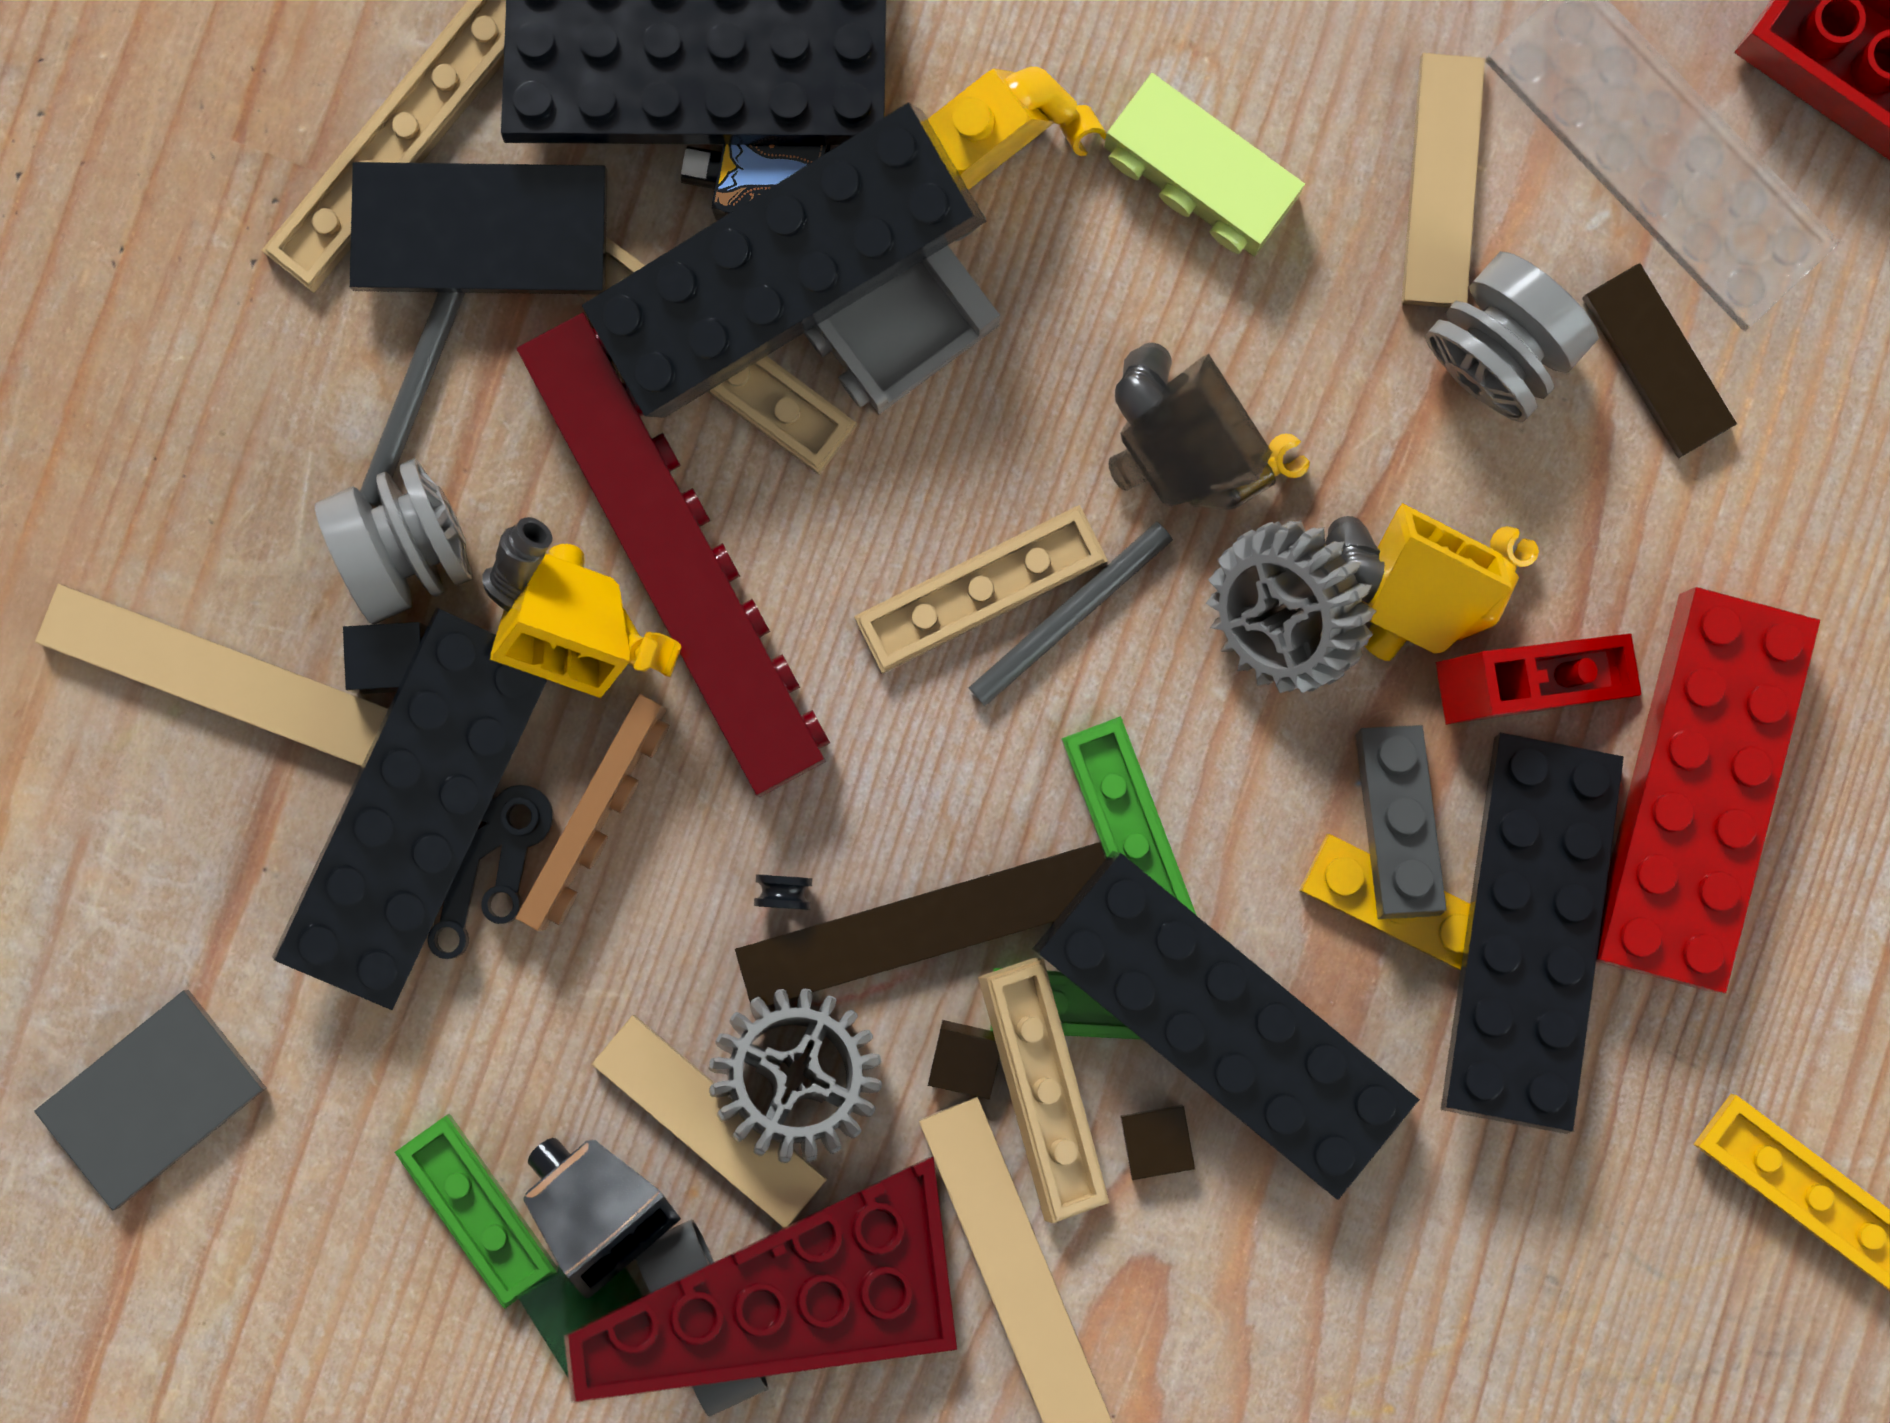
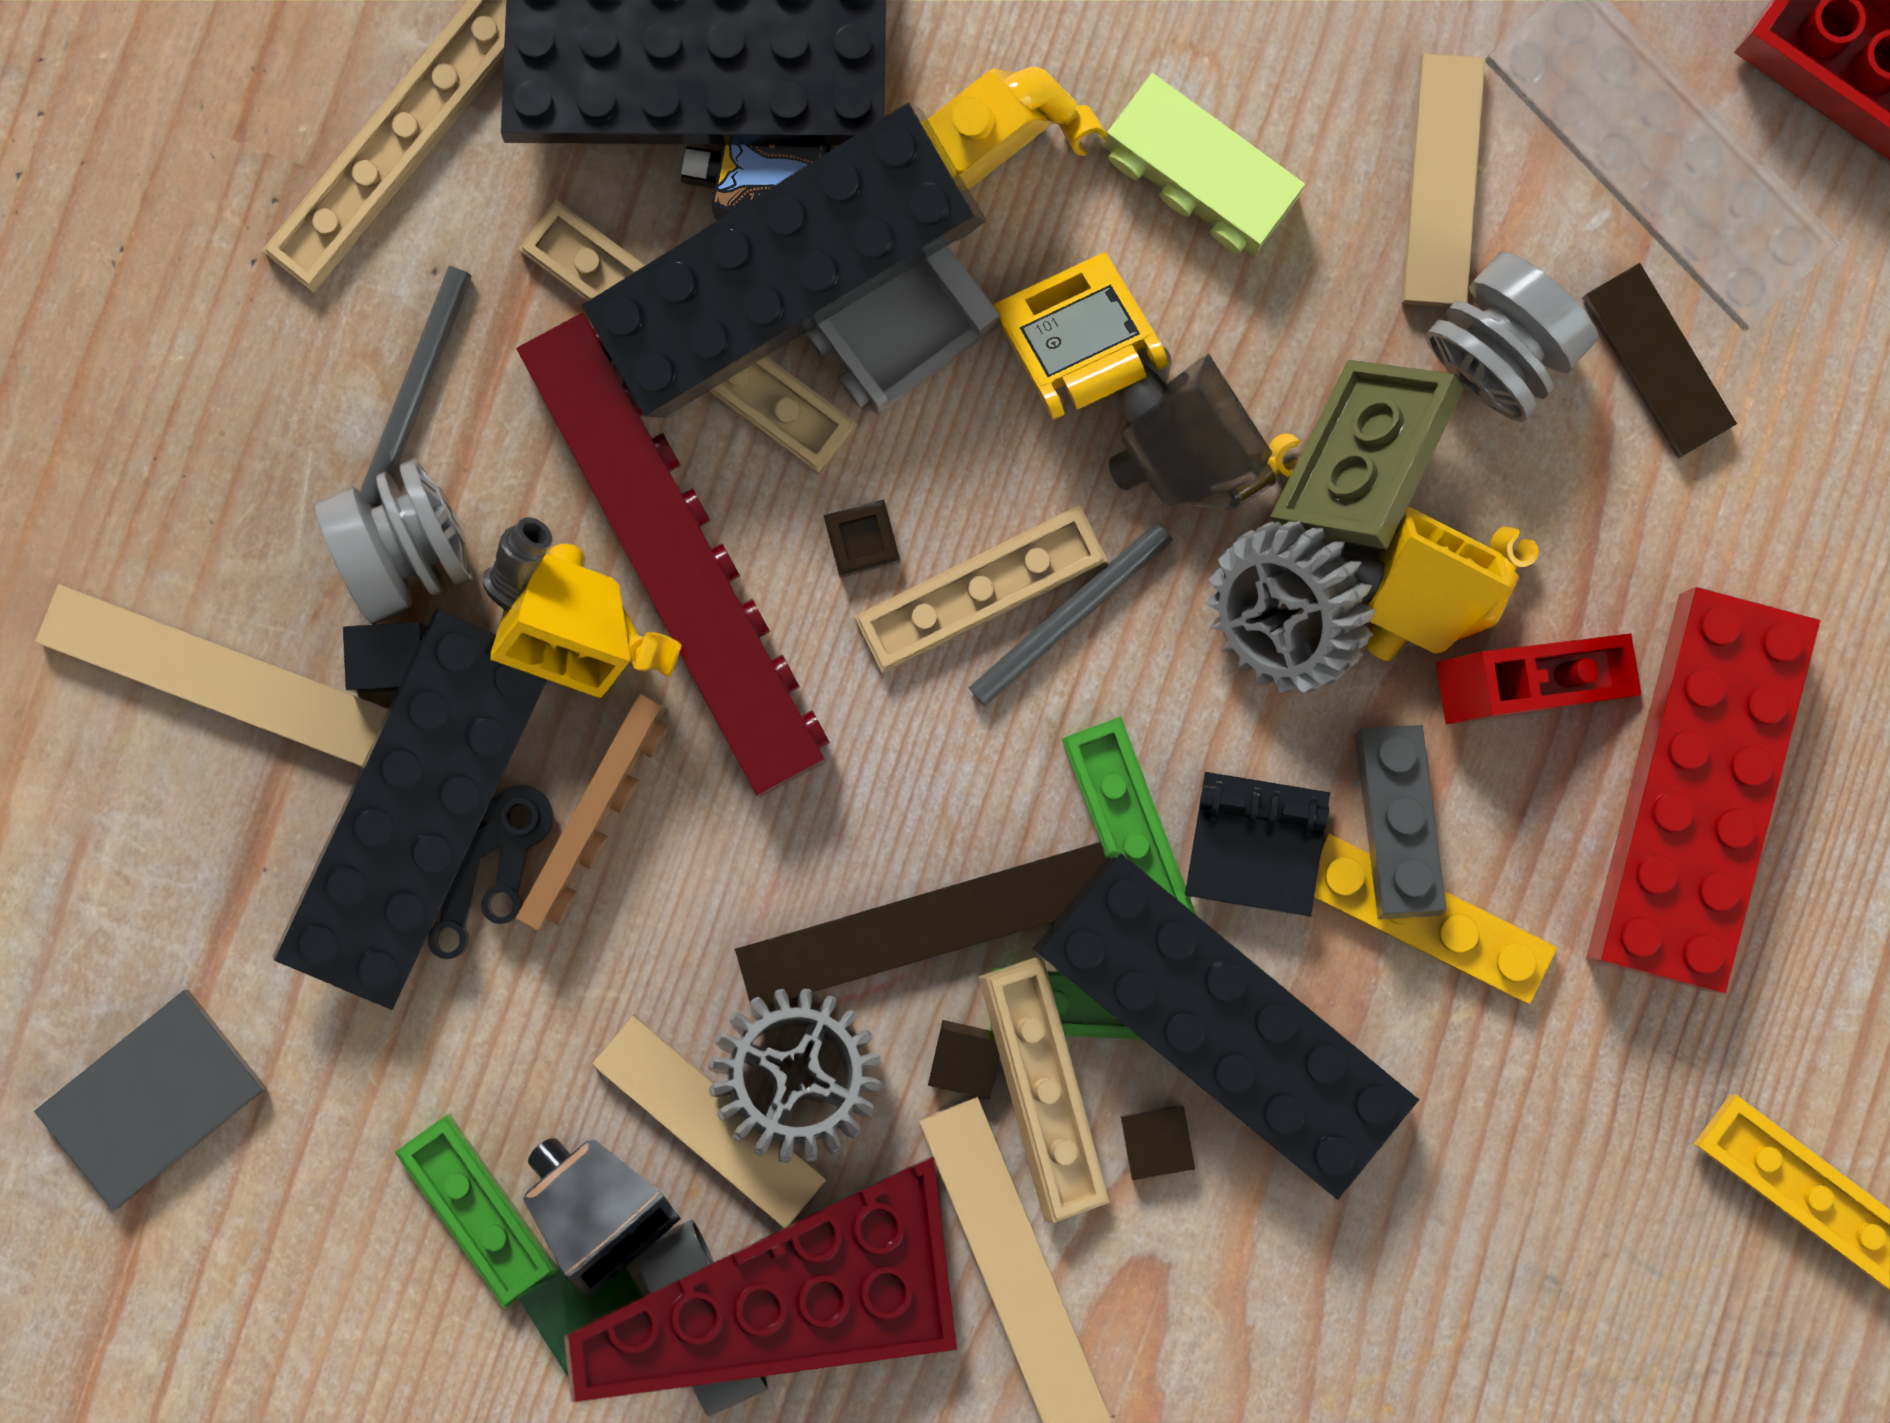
(478, 228): black tile -> none
(783, 892): black bush -> none
(862, 538): none -> dark brown tile
(1079, 334): none -> yellow container
(1257, 844): none -> black hinge
(1368, 452): none -> olive plate
(1532, 934): black plate -> none

